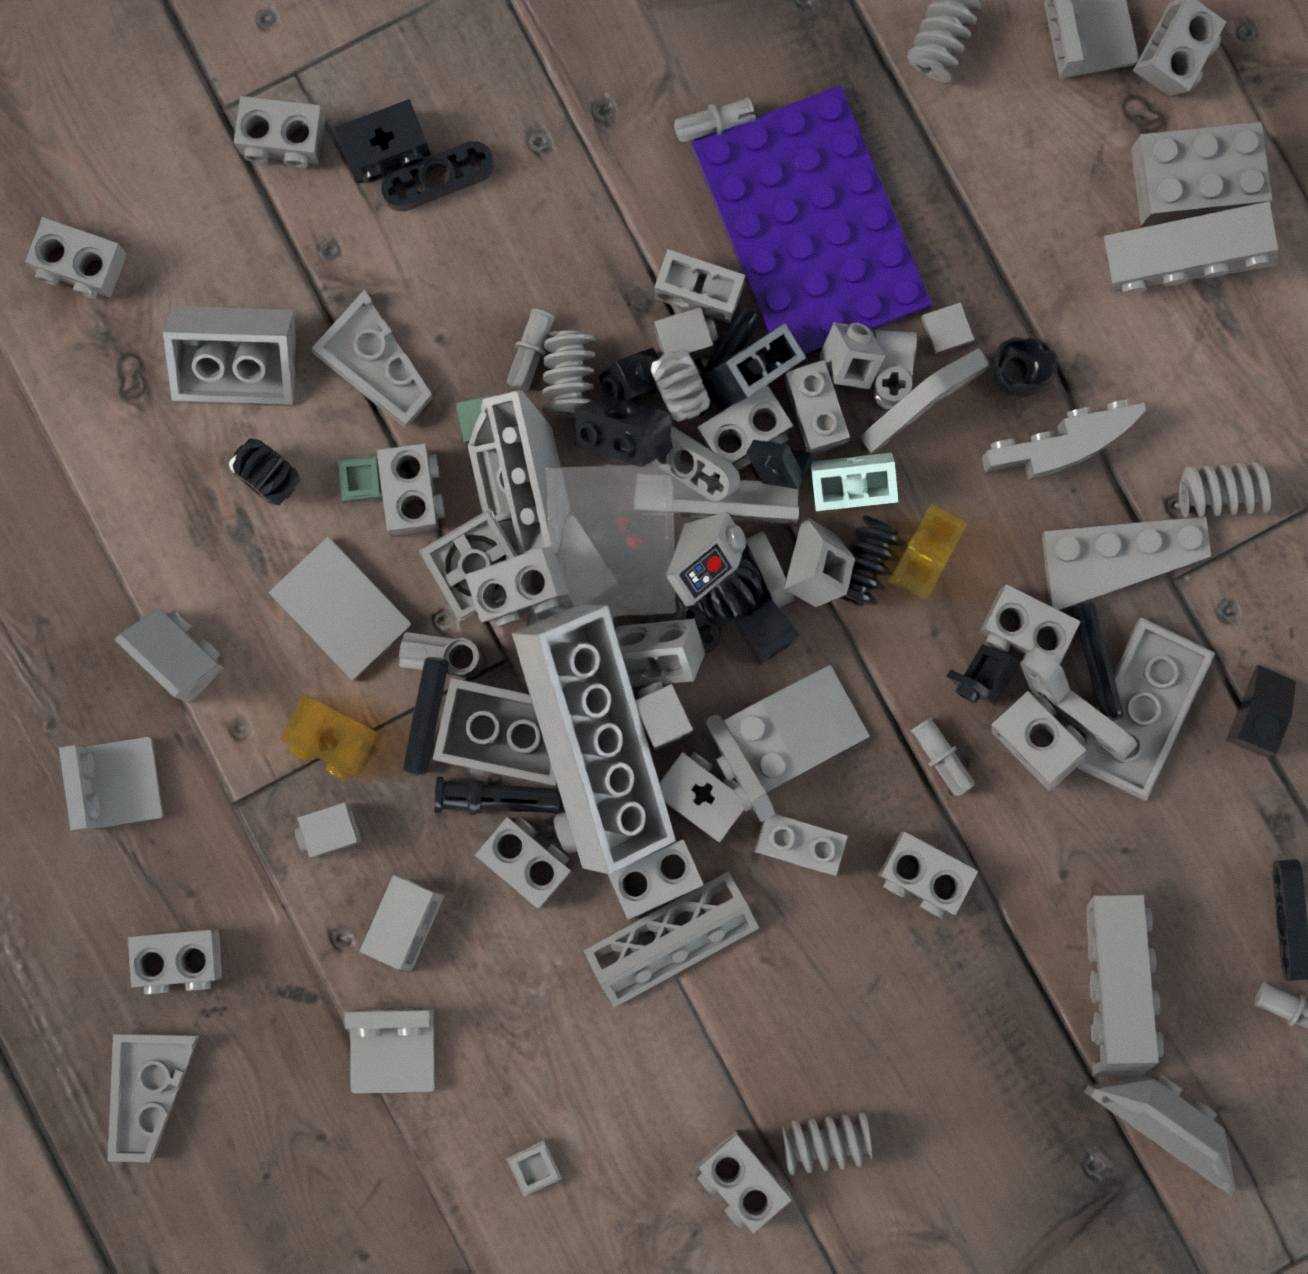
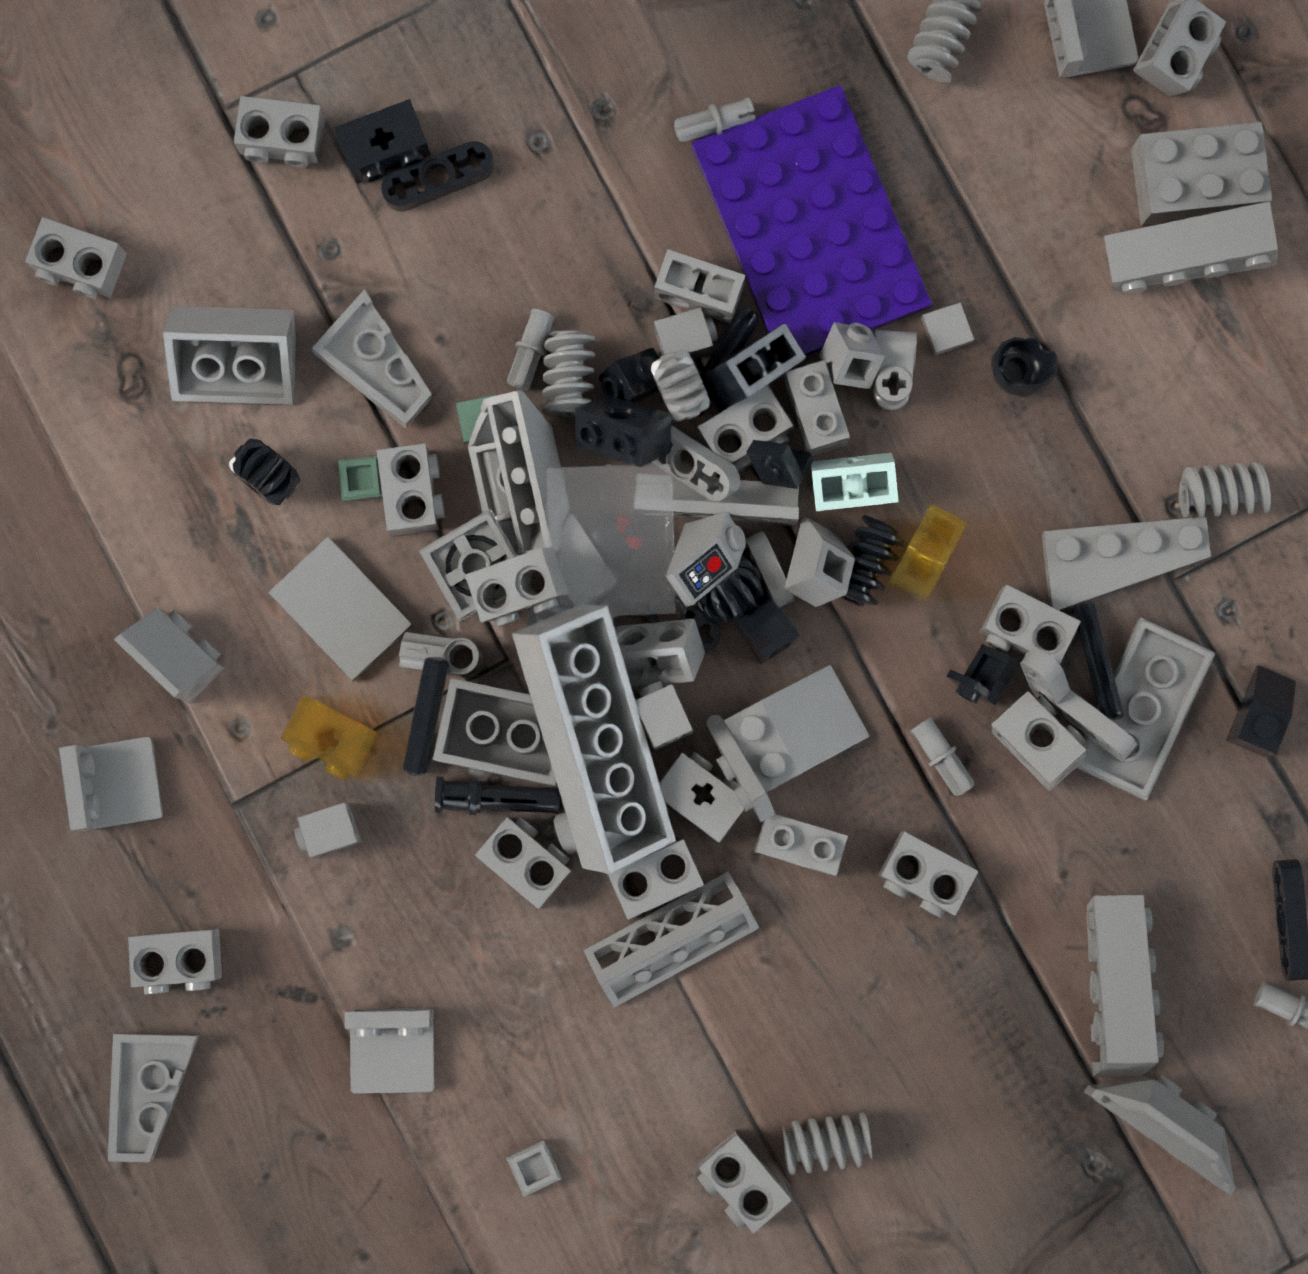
(402, 923): light grey hinge -> none
(923, 397): light grey beam -> none
(1078, 440): light grey slope -> none

